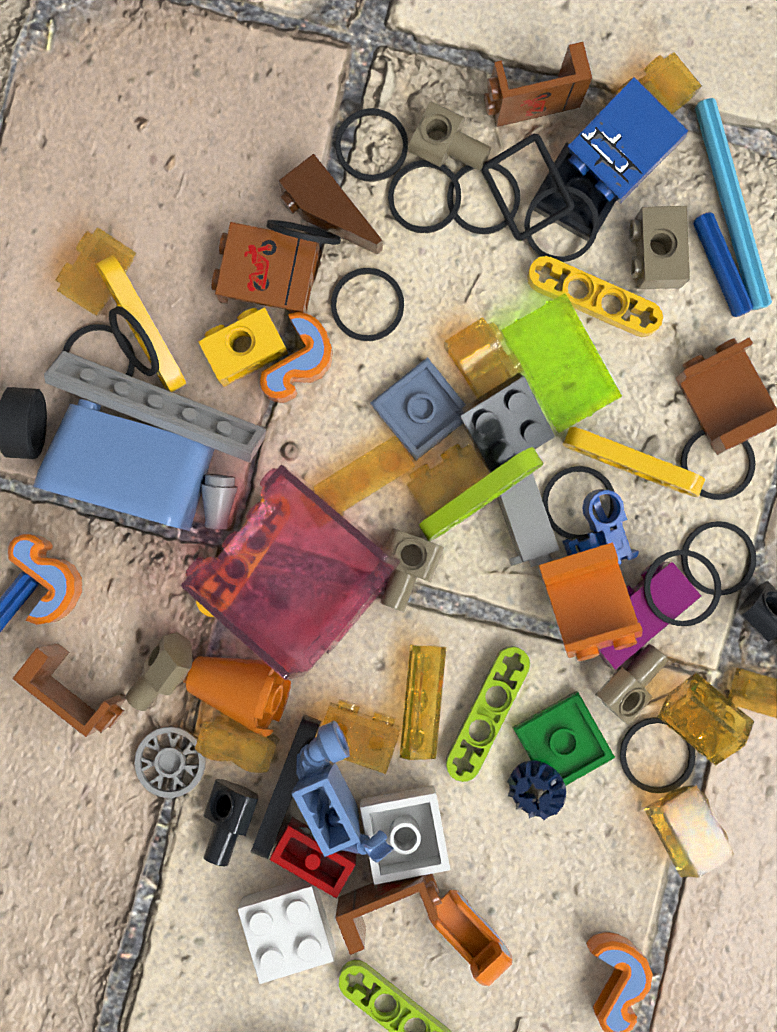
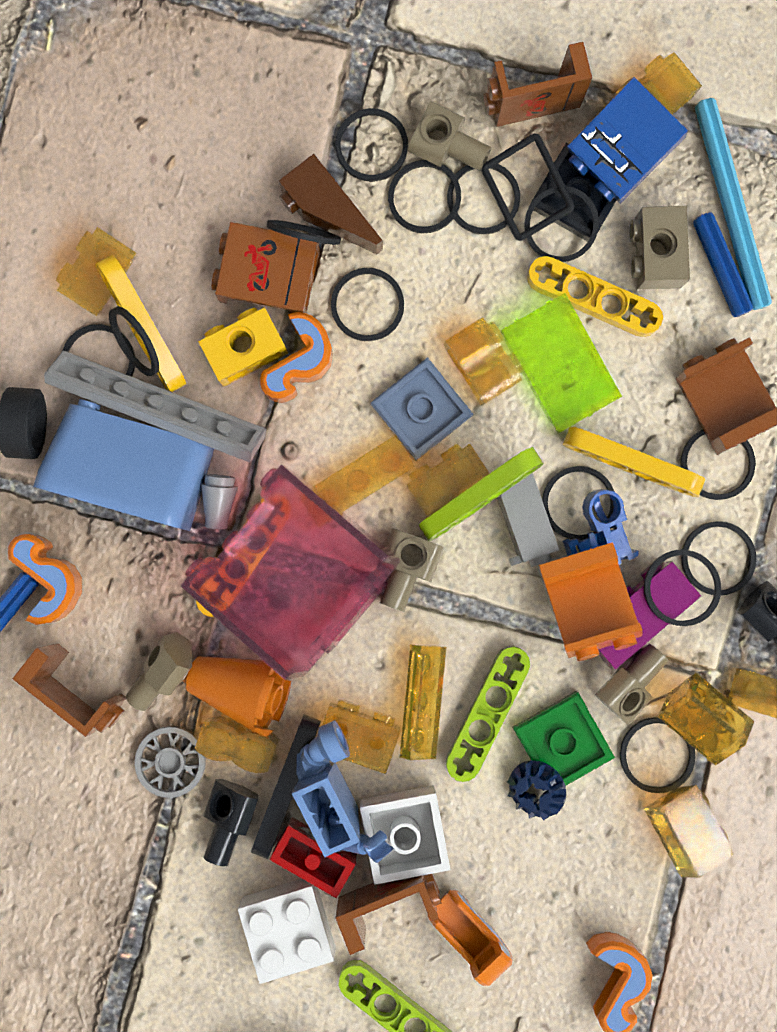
(505, 422): plate -> none

